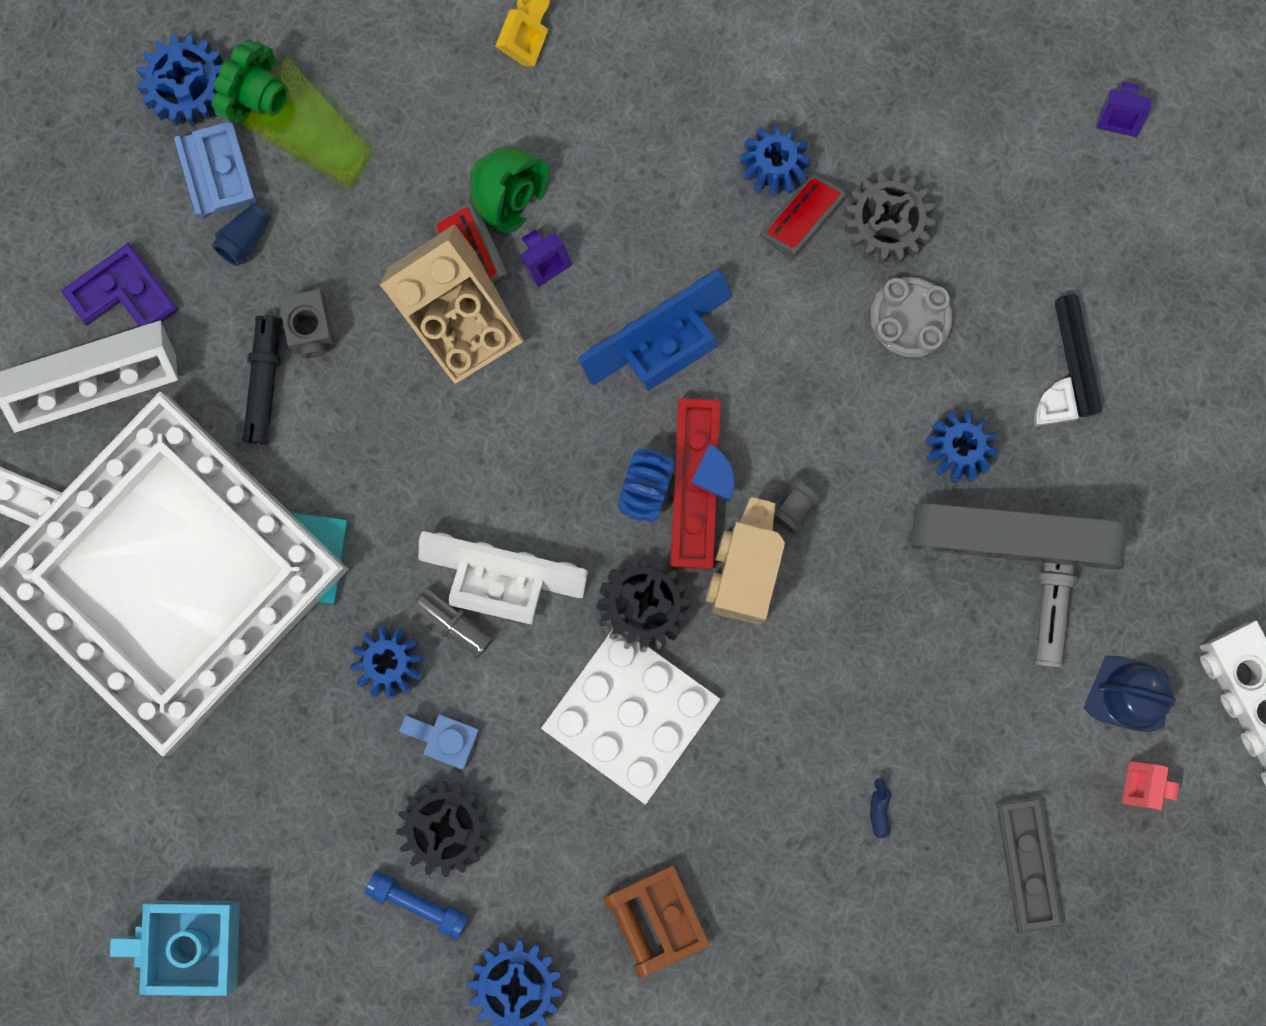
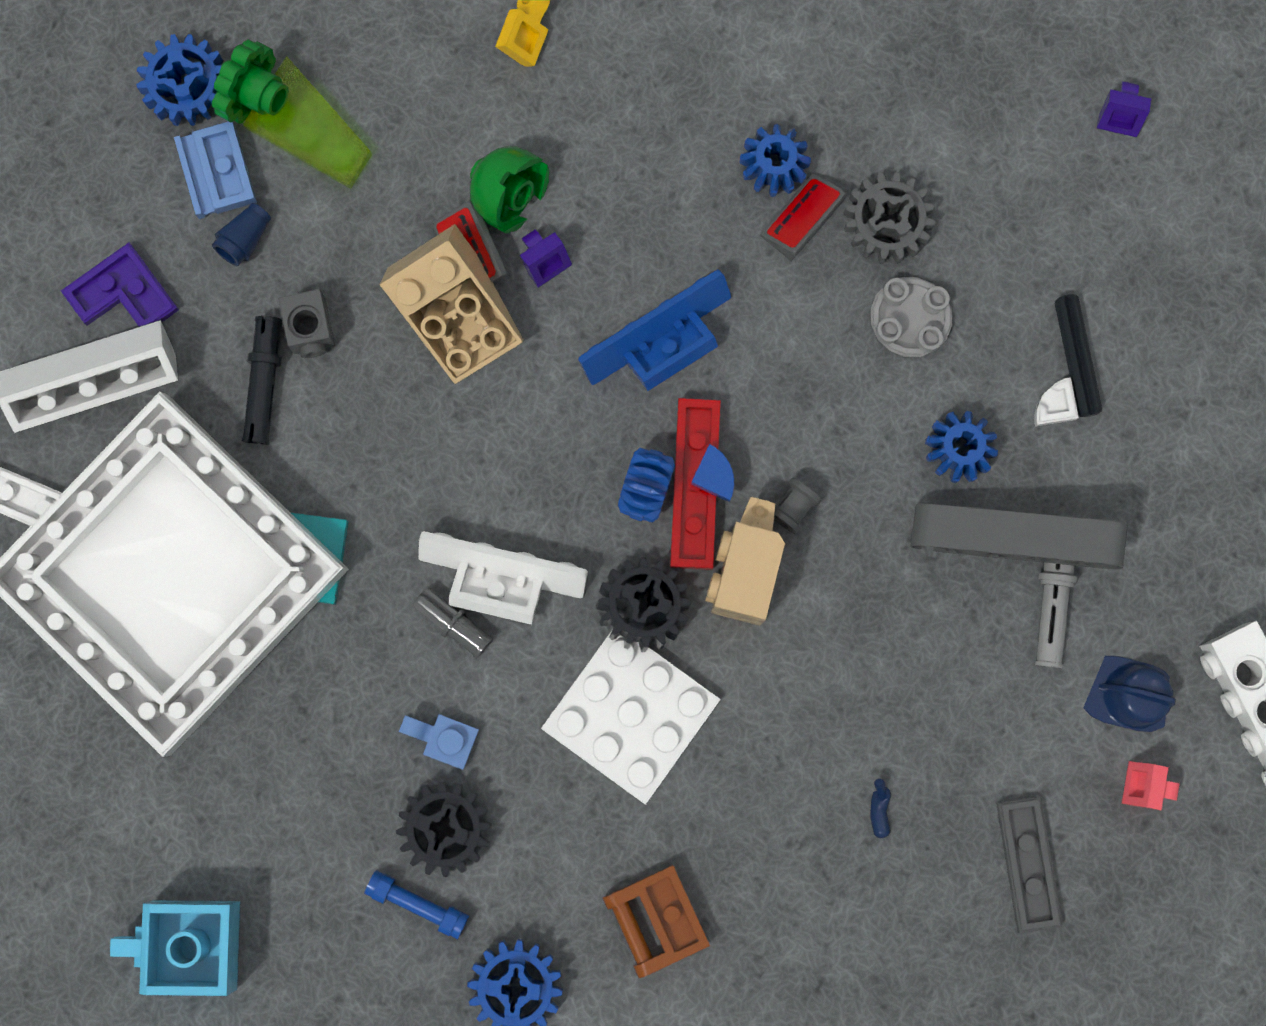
(390, 676): blue gear -> none

